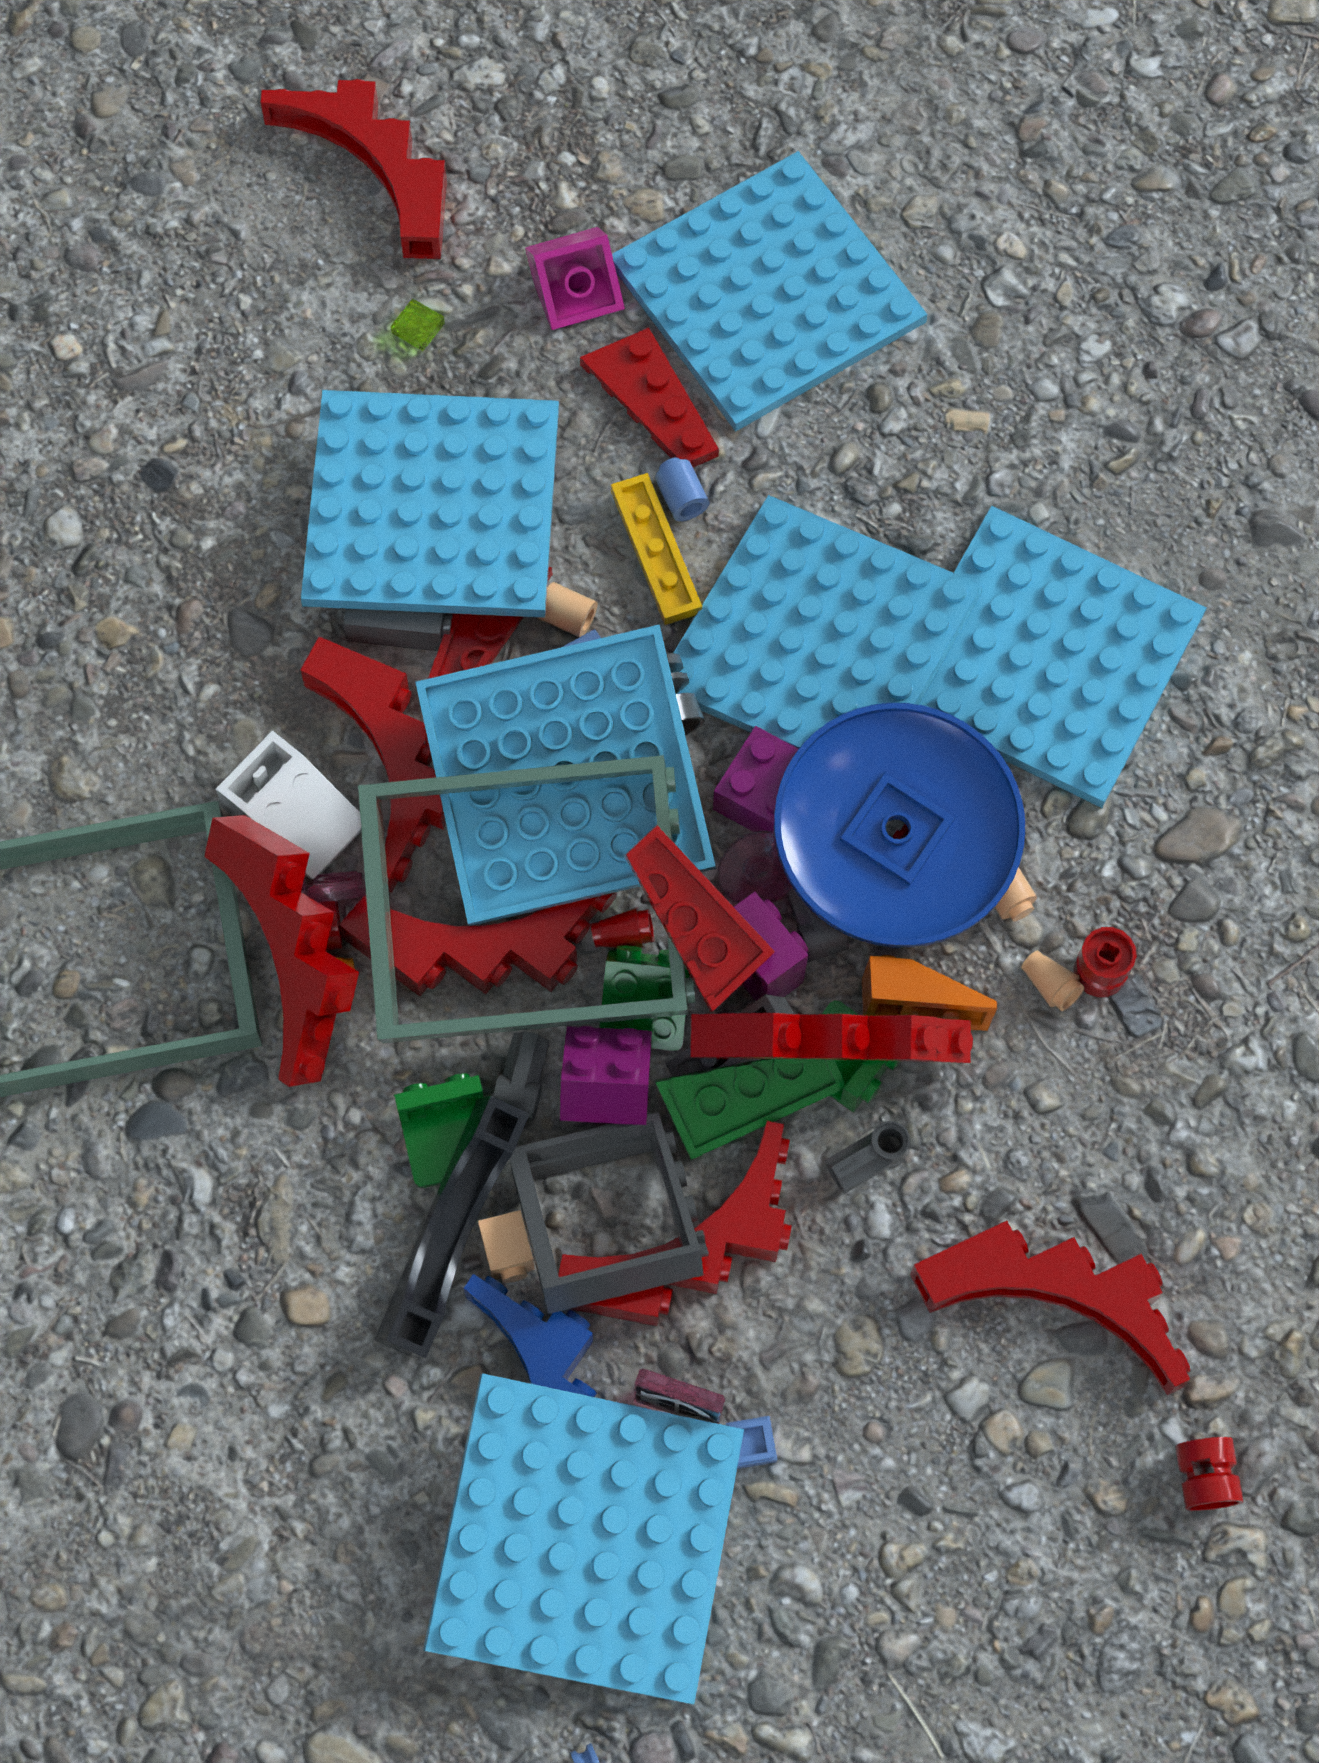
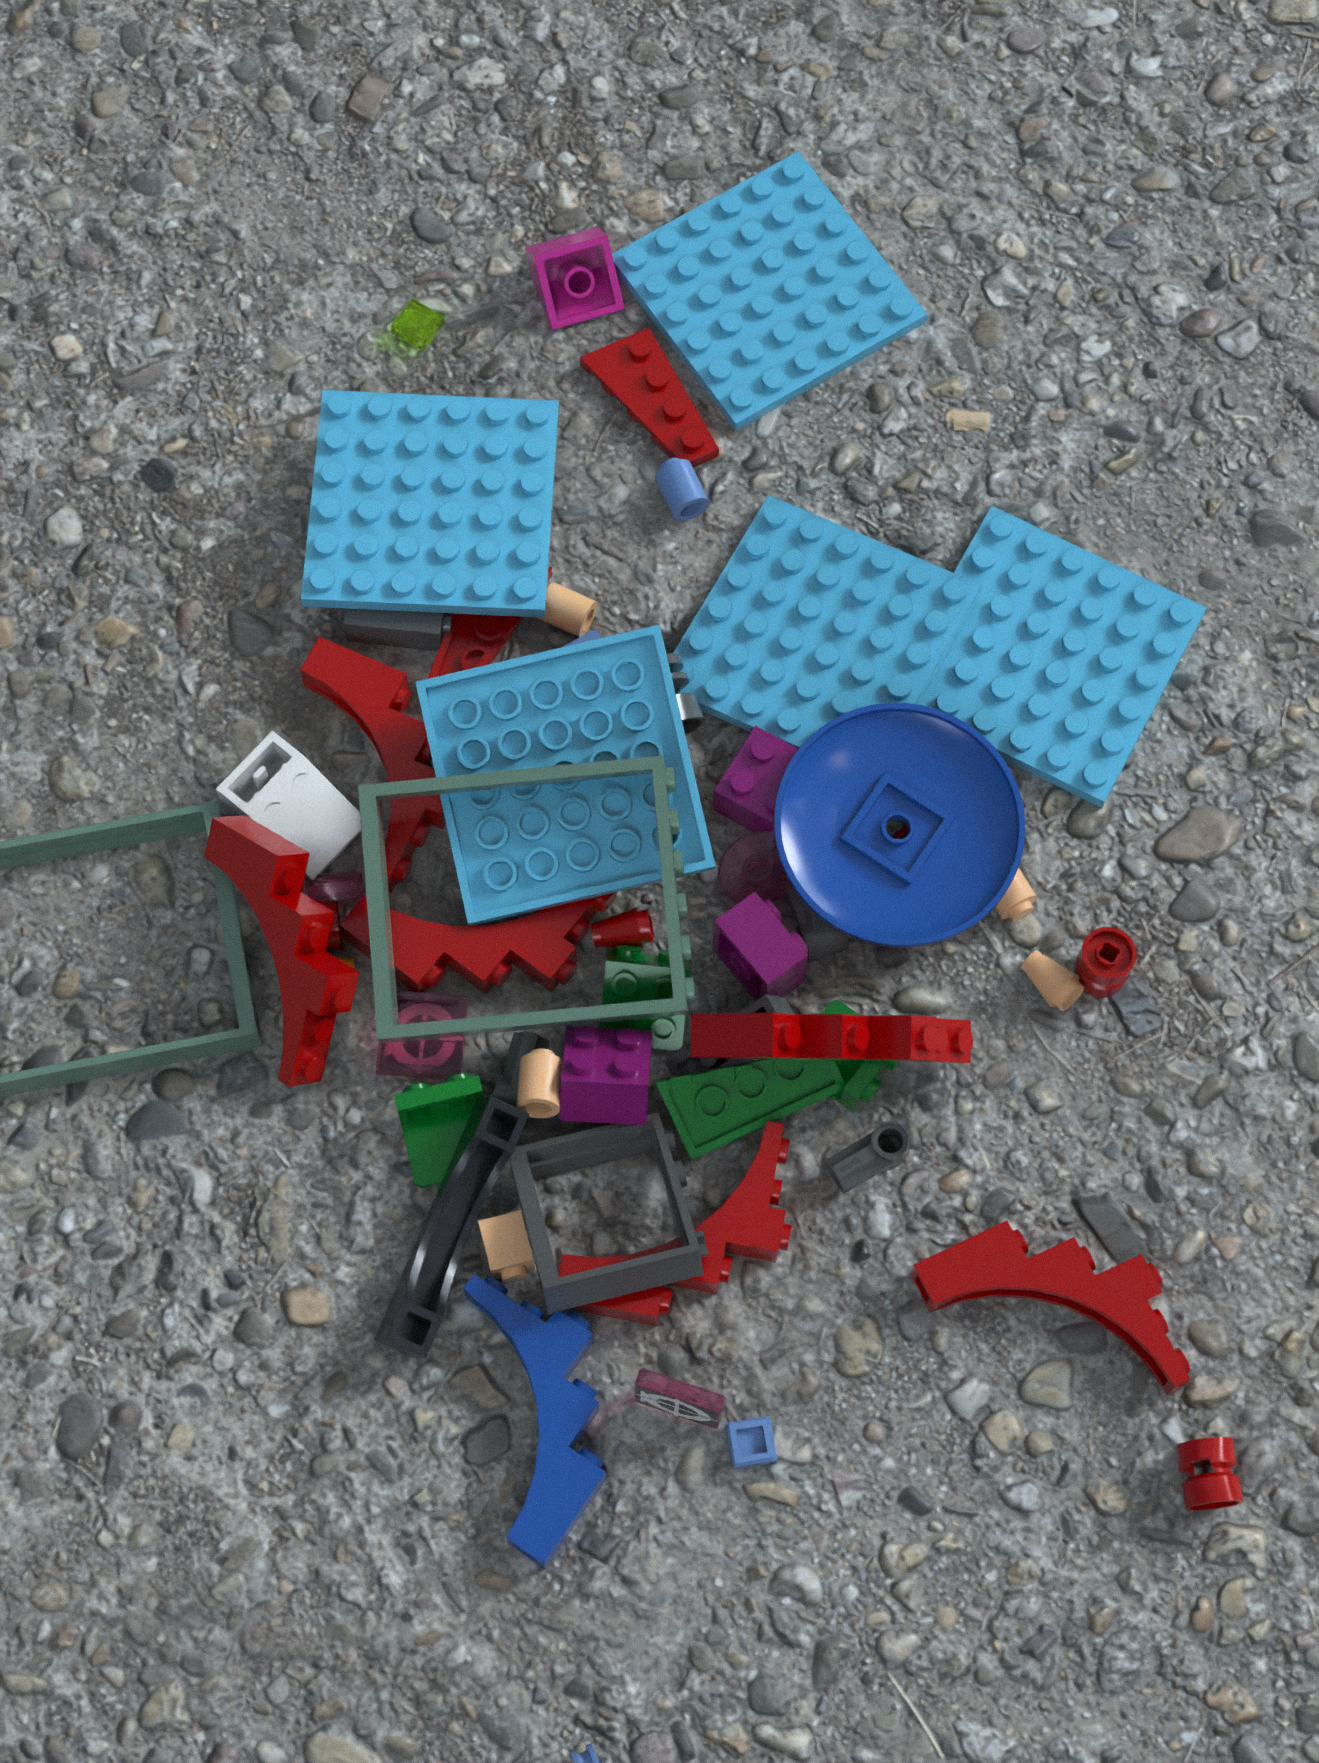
(382, 145): red arch -> none
(429, 1057): none -> clear pink tile
(539, 1083): none -> light nougat brick
(585, 1539): medium azure plate -> none
(656, 549): yellow plate -> none
(702, 924): red wing -> none
(911, 988): orange slope -> none

